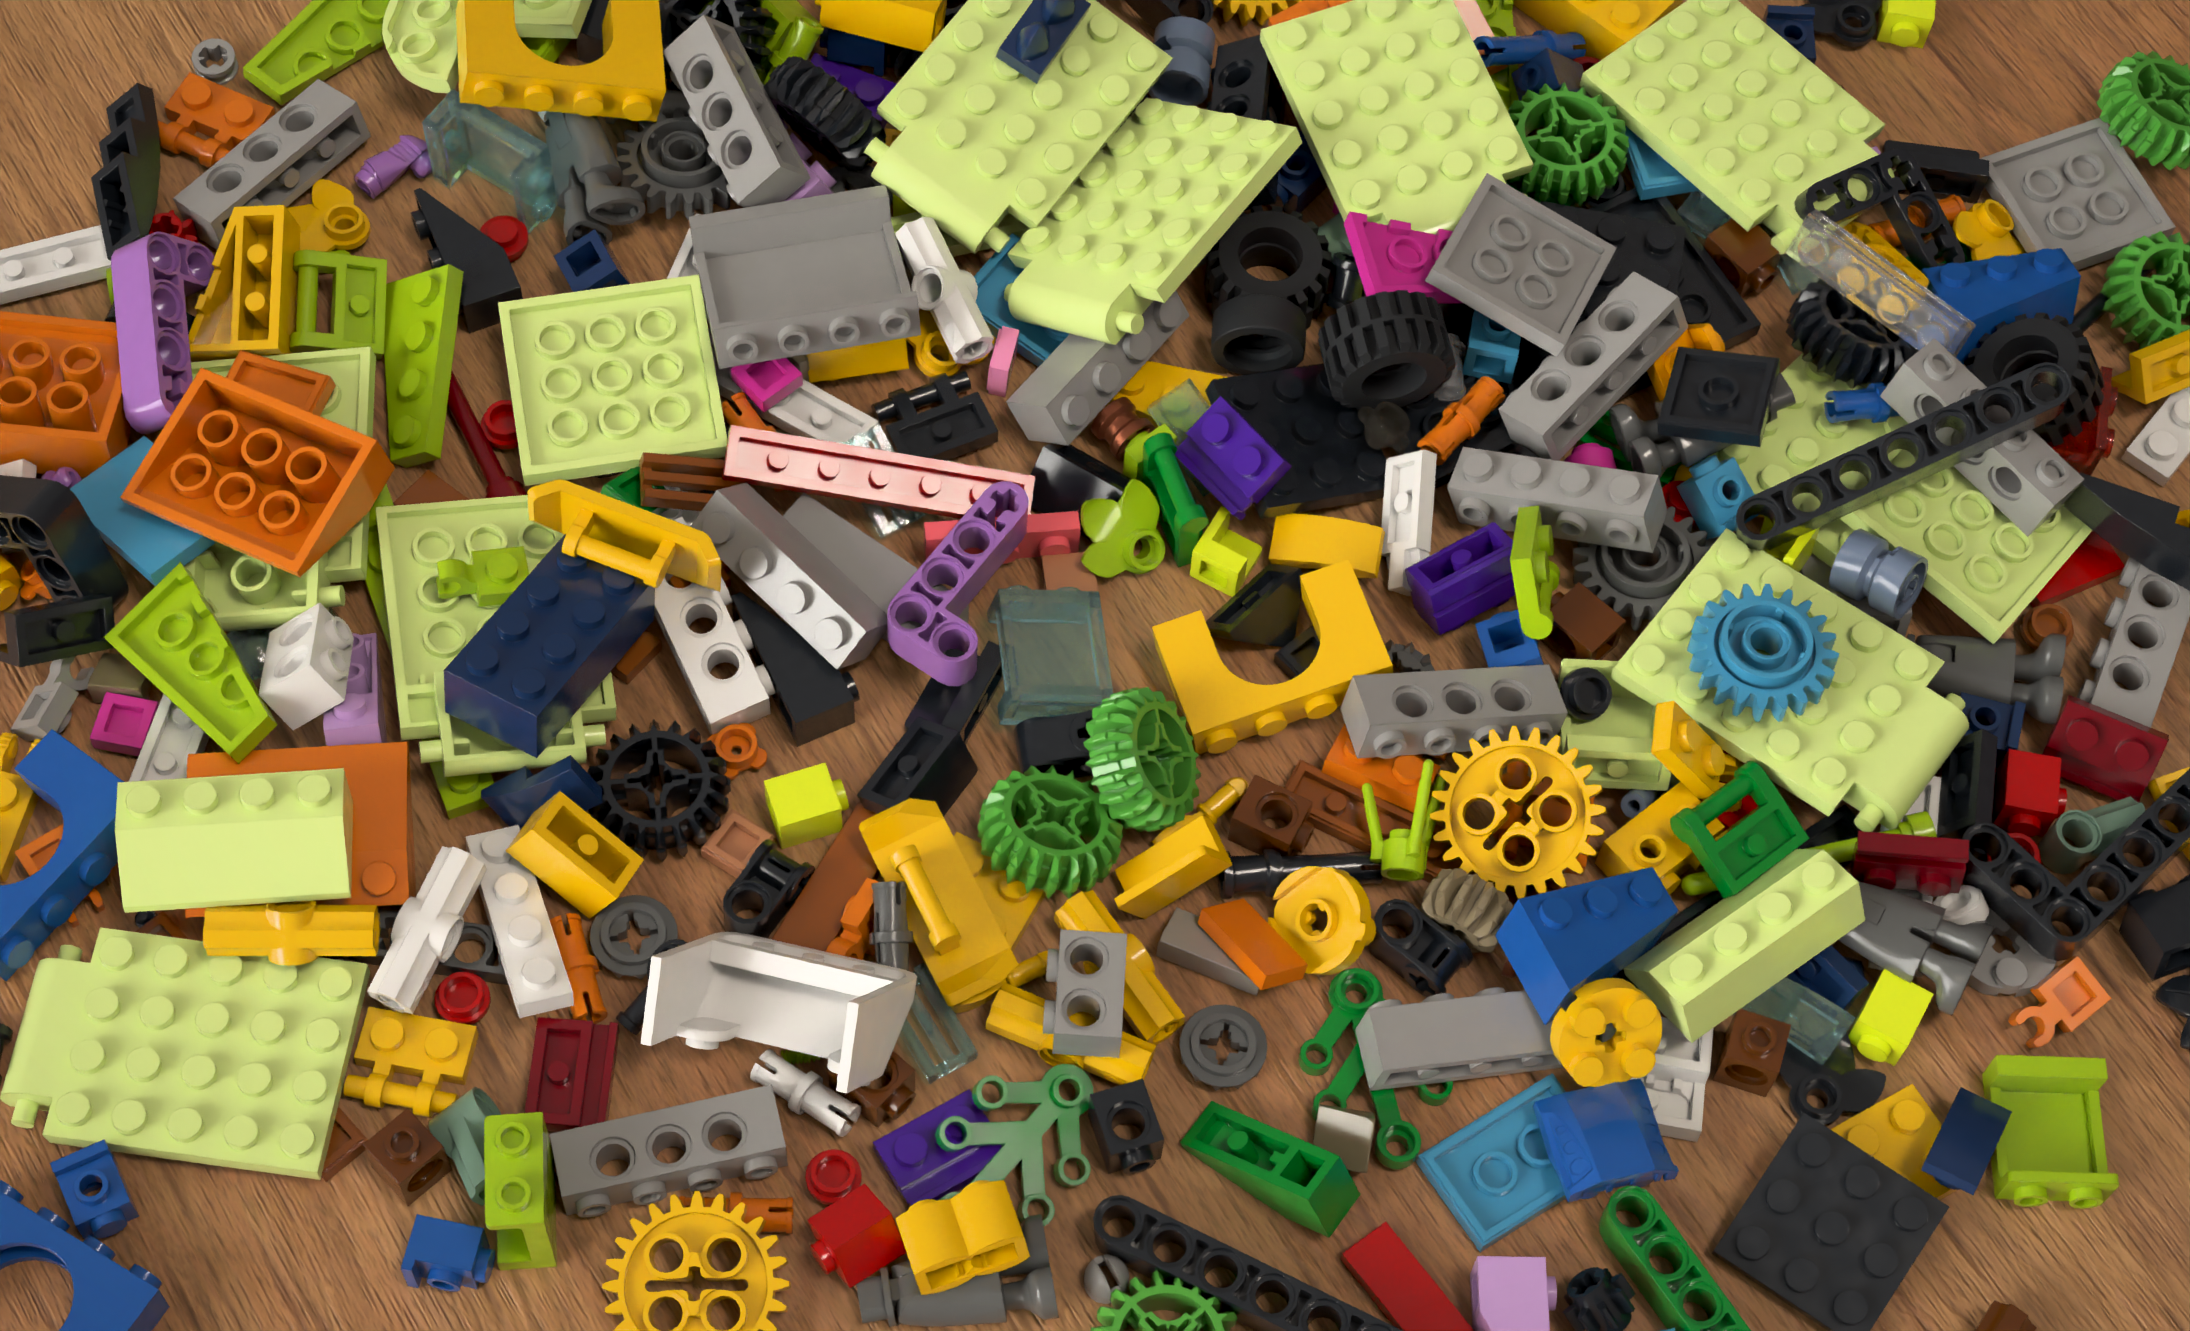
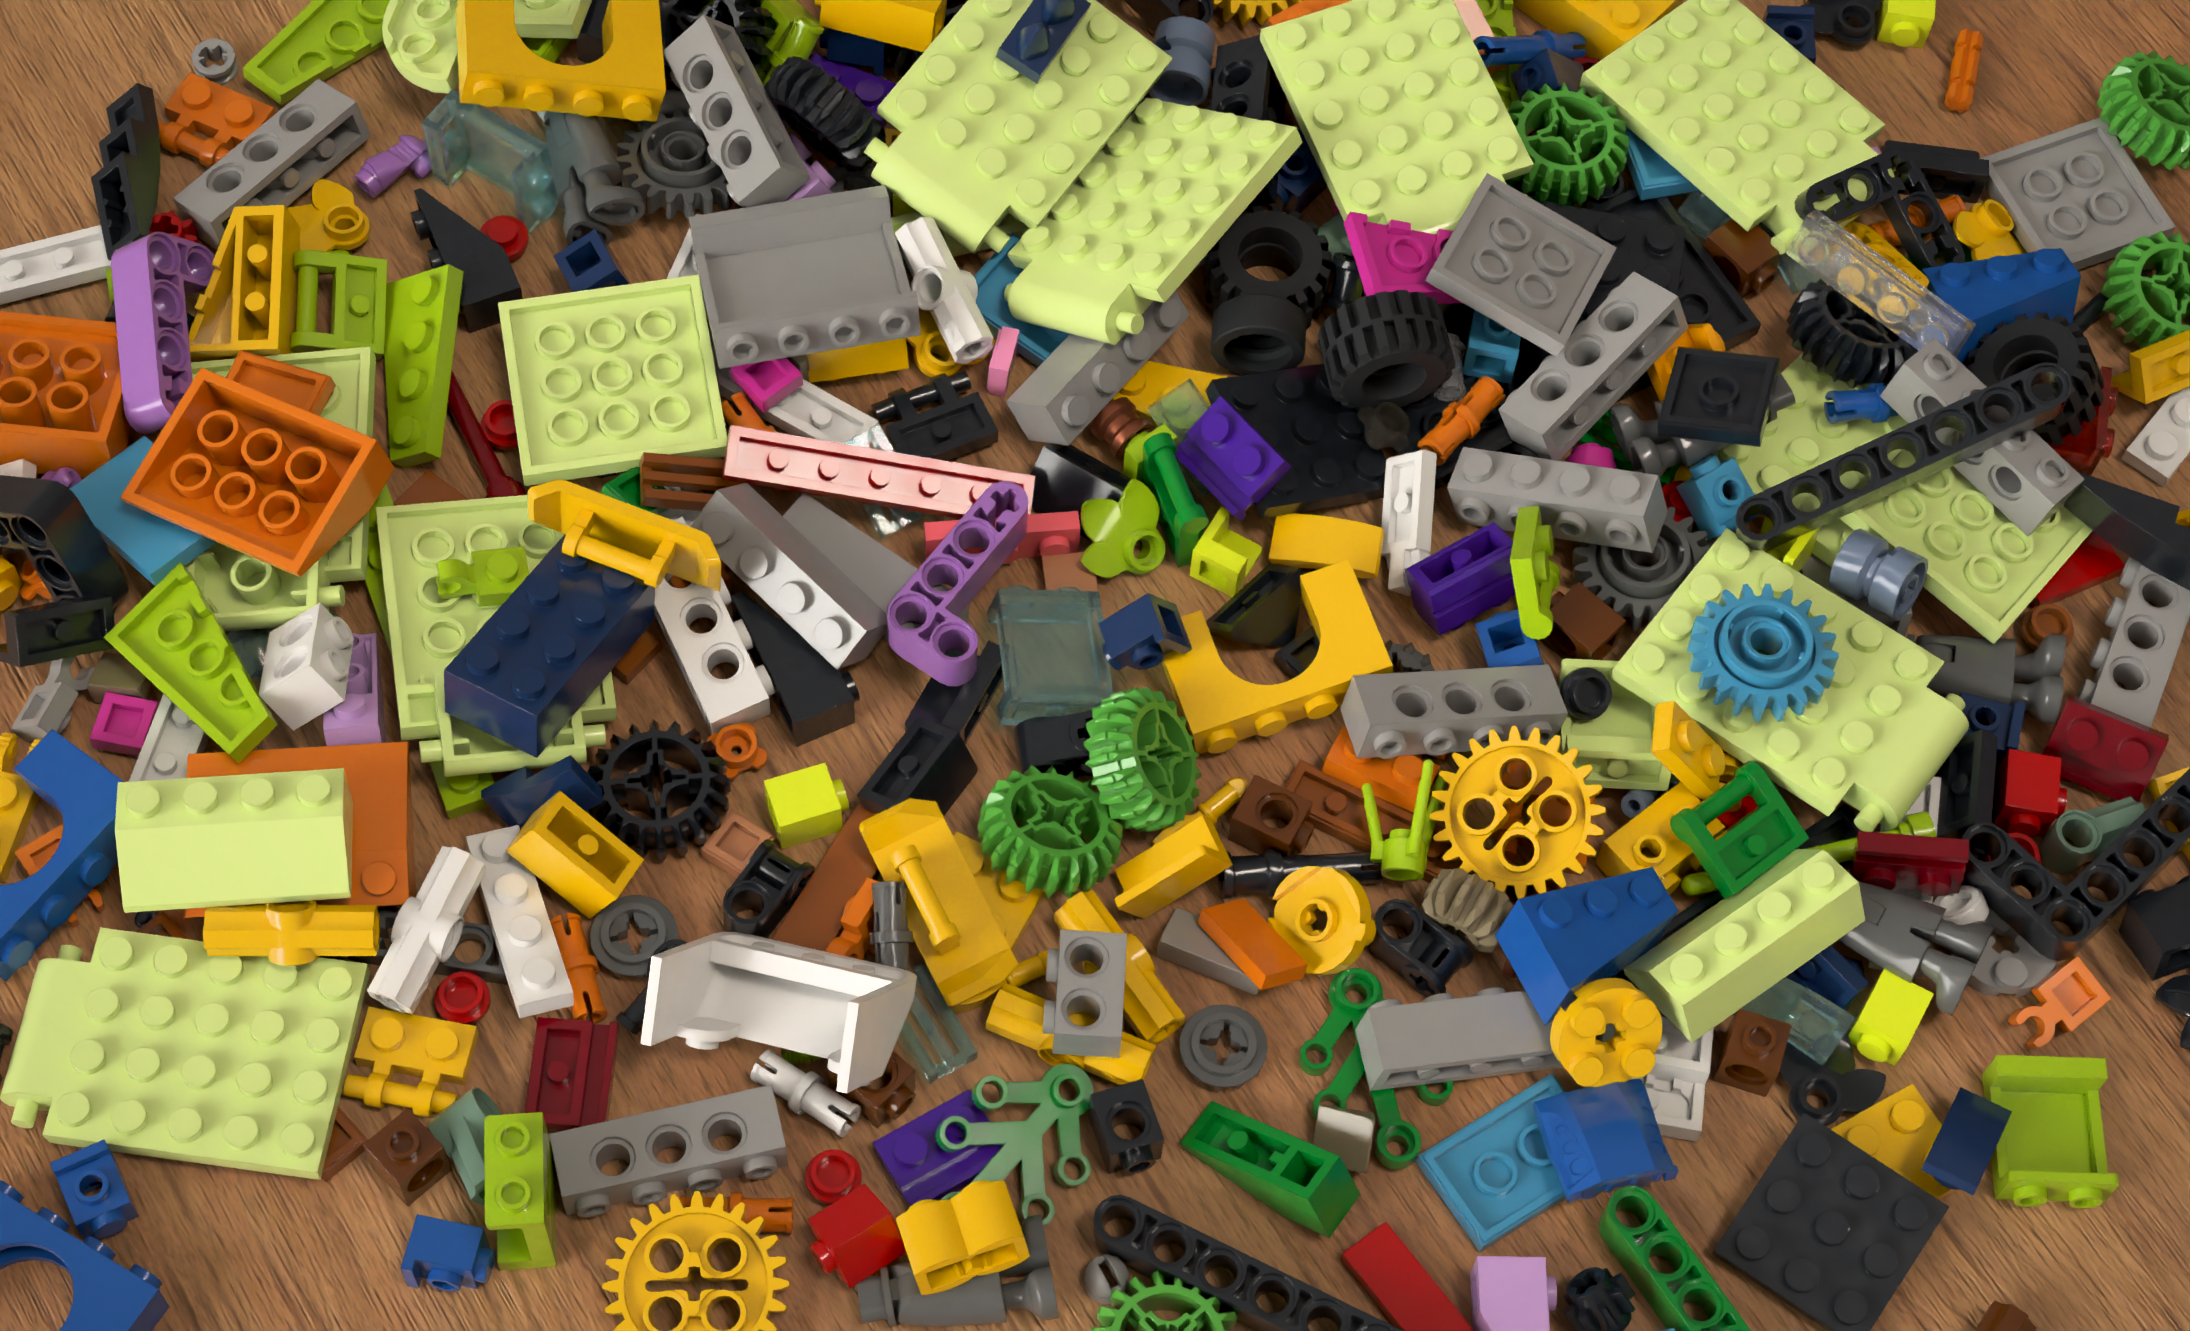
(1143, 633): none -> dark blue brick
(1964, 70): none -> orange axle

